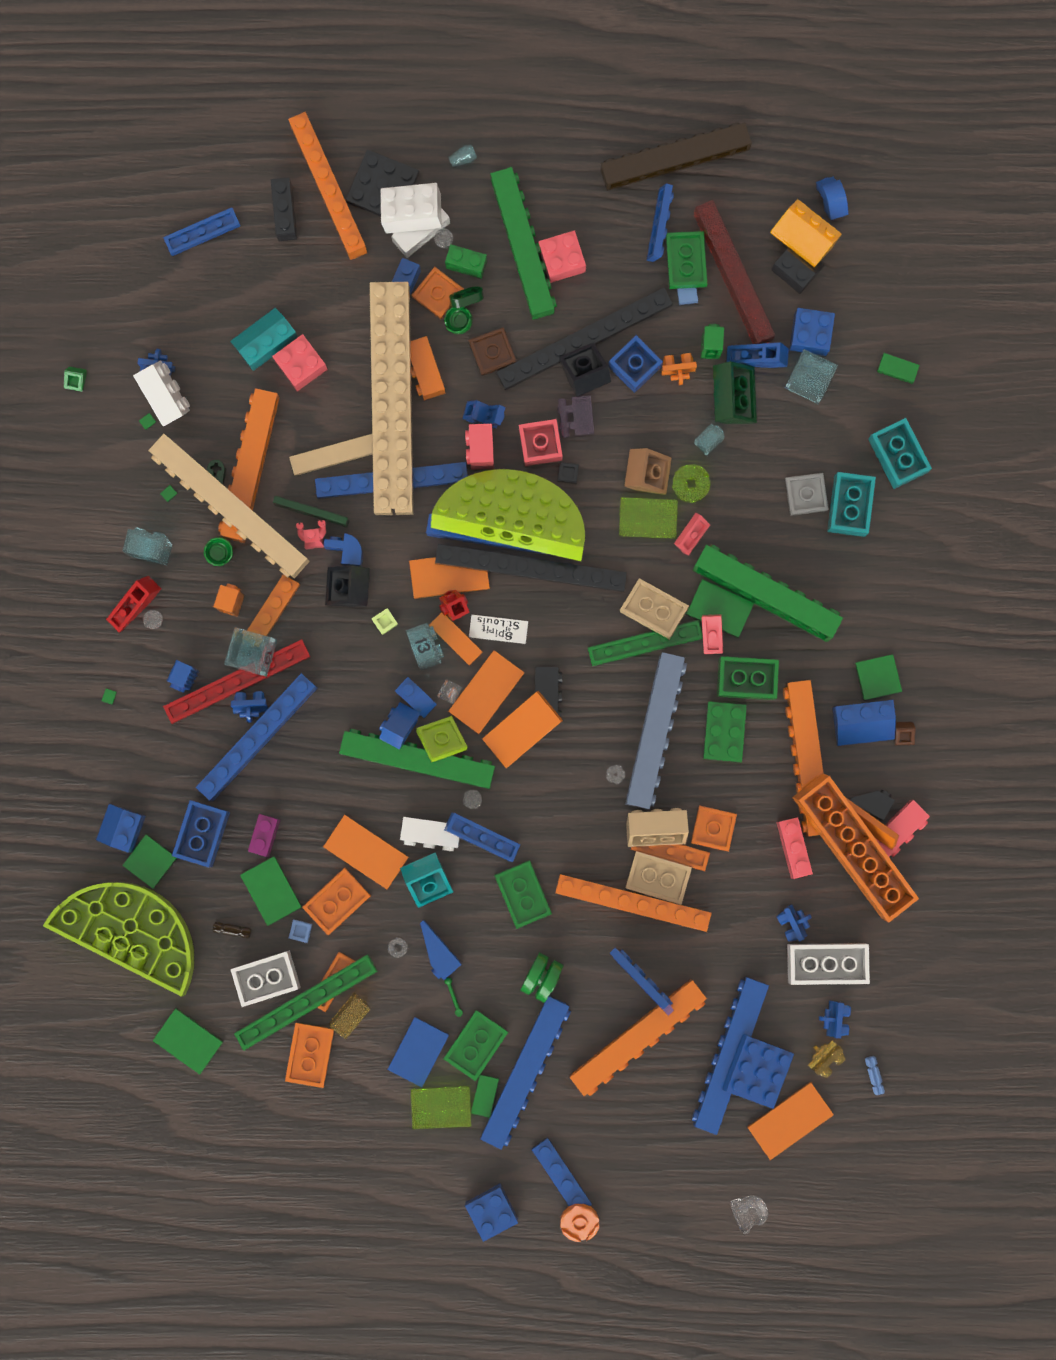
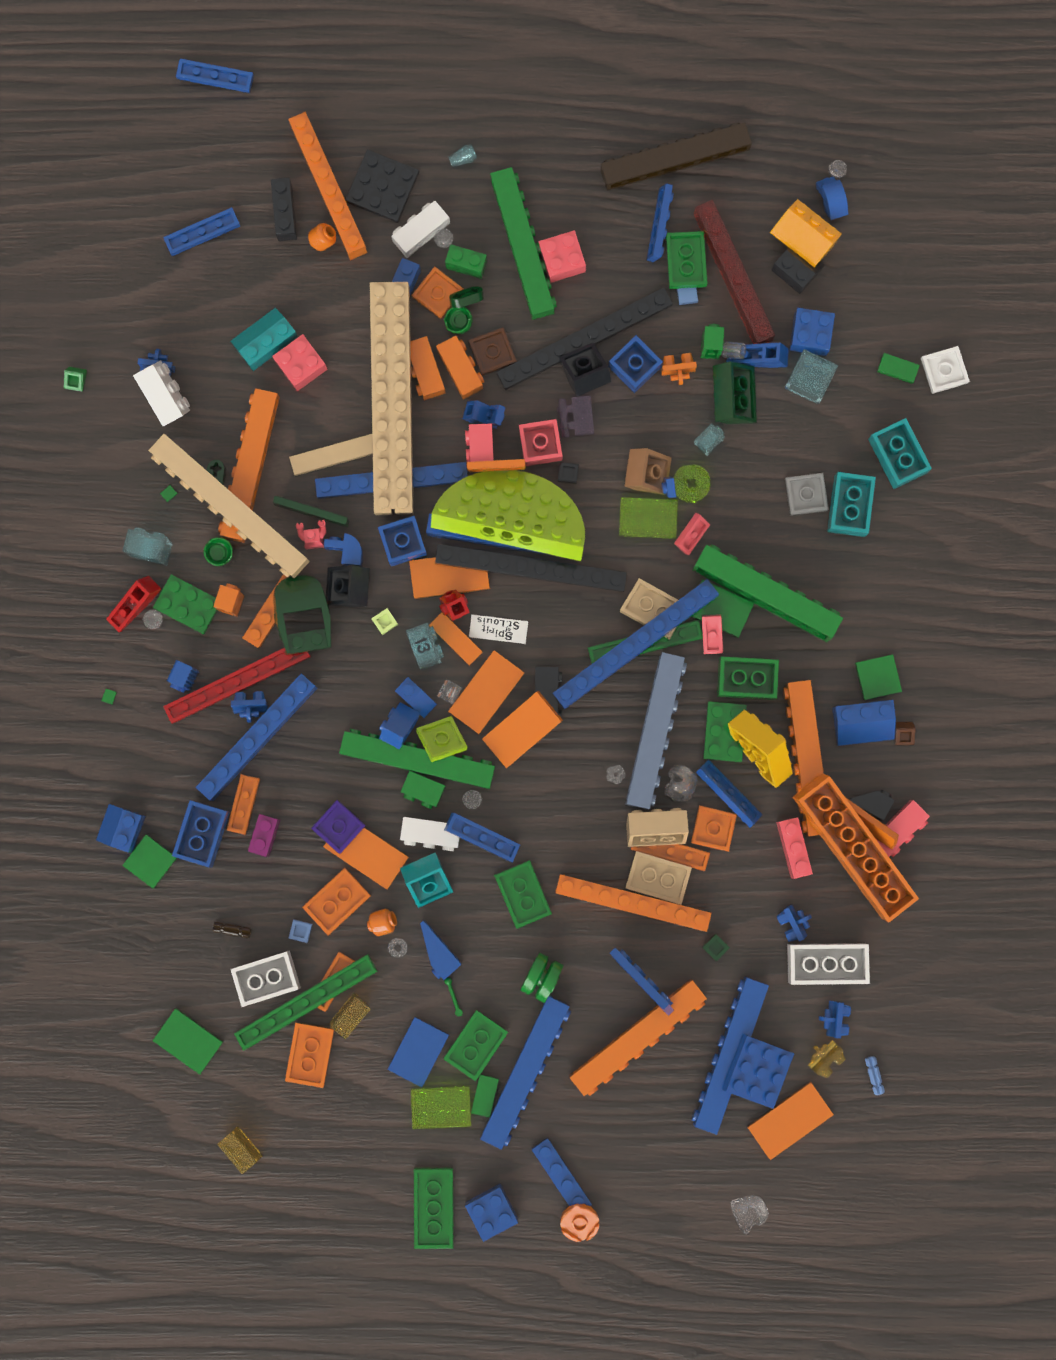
(130, 929): lime brick -> none
(147, 421): green window -> none
(186, 604): none -> green plate
(214, 75): none -> blue plate
(240, 1150): none -> clear yellow hinge
(243, 804): none -> orange tile
(250, 652): clear light blue brick -> none
(271, 891): green tile -> none
(301, 595): none -> dark green slope
(322, 237): none -> orange head
(338, 826): none -> dark purple tile
(382, 922): none -> orange head
(402, 541): none -> blue brick
(411, 208): white brick -> none
(422, 789): none -> green brick
(433, 1208): none -> green tile
(460, 367): none -> orange brick
(497, 465): none -> orange tile
(635, 644): none -> blue plate
(668, 487): none -> blue plate
(682, 783): none -> clear hair
(715, 947): none -> dark green plate
(729, 793): none -> blue plate
(733, 350): none -> clear piece
(763, 747): none -> yellow brick
(837, 169): none -> clear plate
(945, 369): none -> white plate

